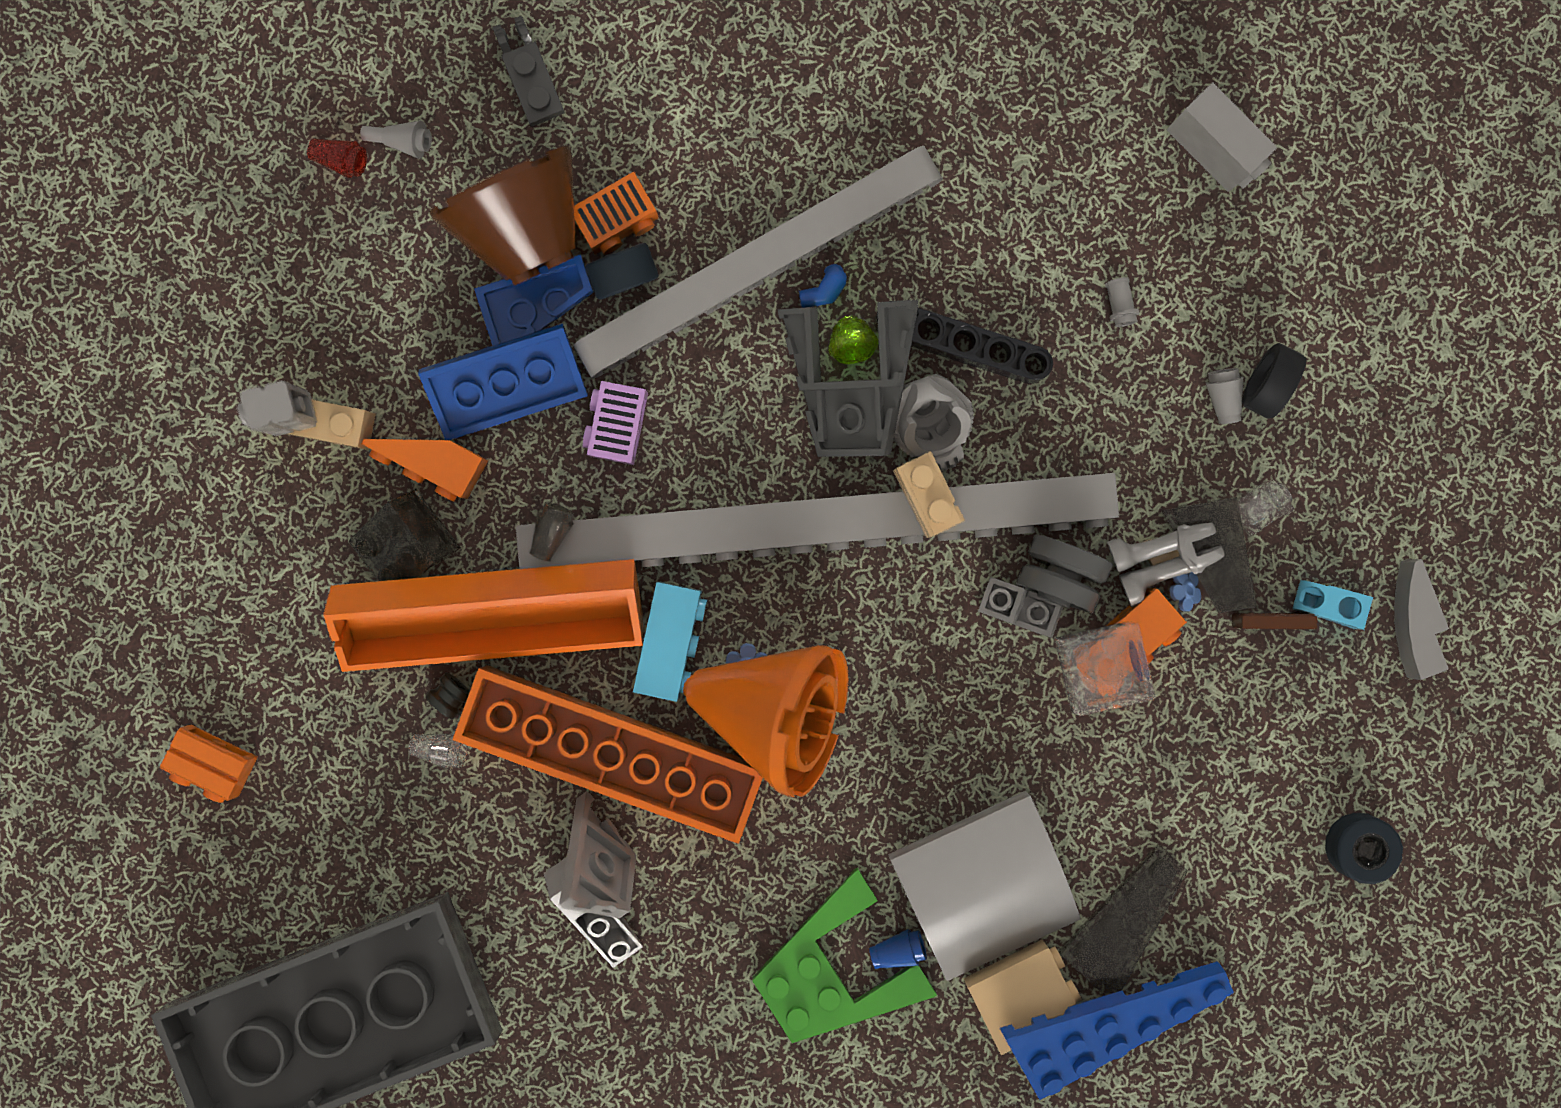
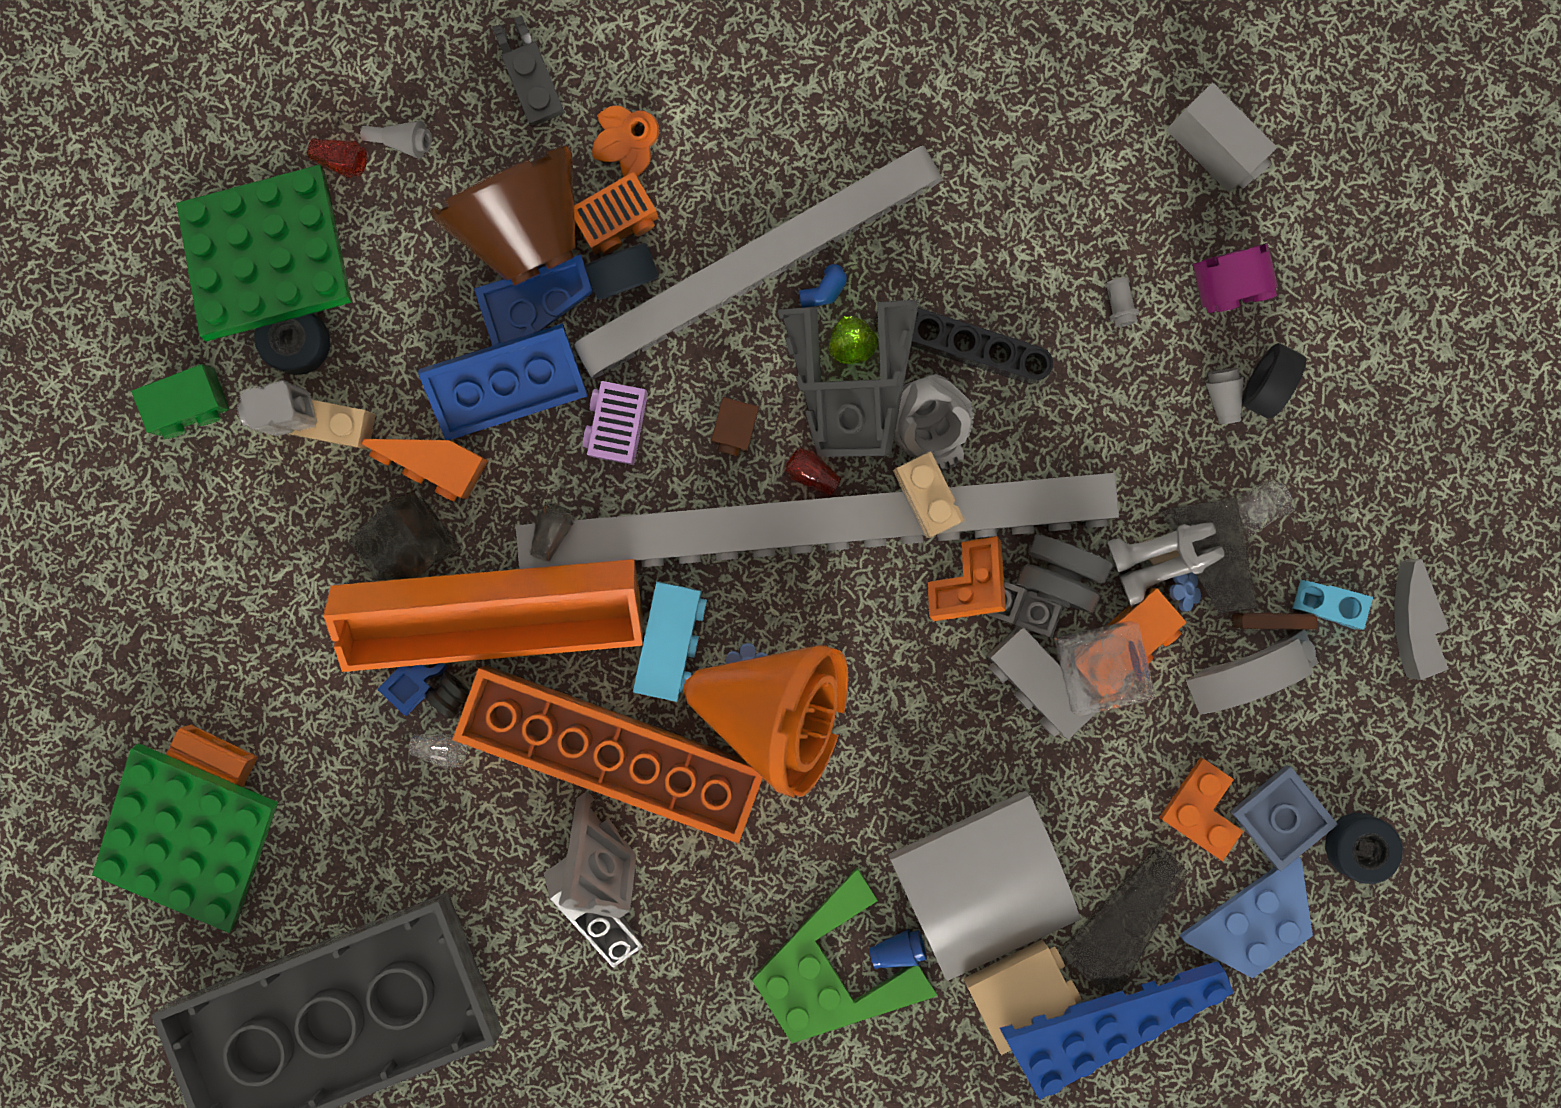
(181, 401): none -> green brick
(184, 838): none -> green plate
(263, 253): none -> green plate
(305, 346): none -> black wheel
(409, 686): none -> blue plate
(620, 142): none -> orange plate
(734, 426): none -> reddish brown brick
(811, 471): none -> clear red cone
(978, 590): none -> orange plate
(1037, 681): none -> light grey brick
(1193, 810): none -> orange plate
(1236, 276): none -> magenta brick
(1254, 675): none -> light grey arch
(1257, 923): none -> medium blue wing
(1283, 818): none -> sand blue plate

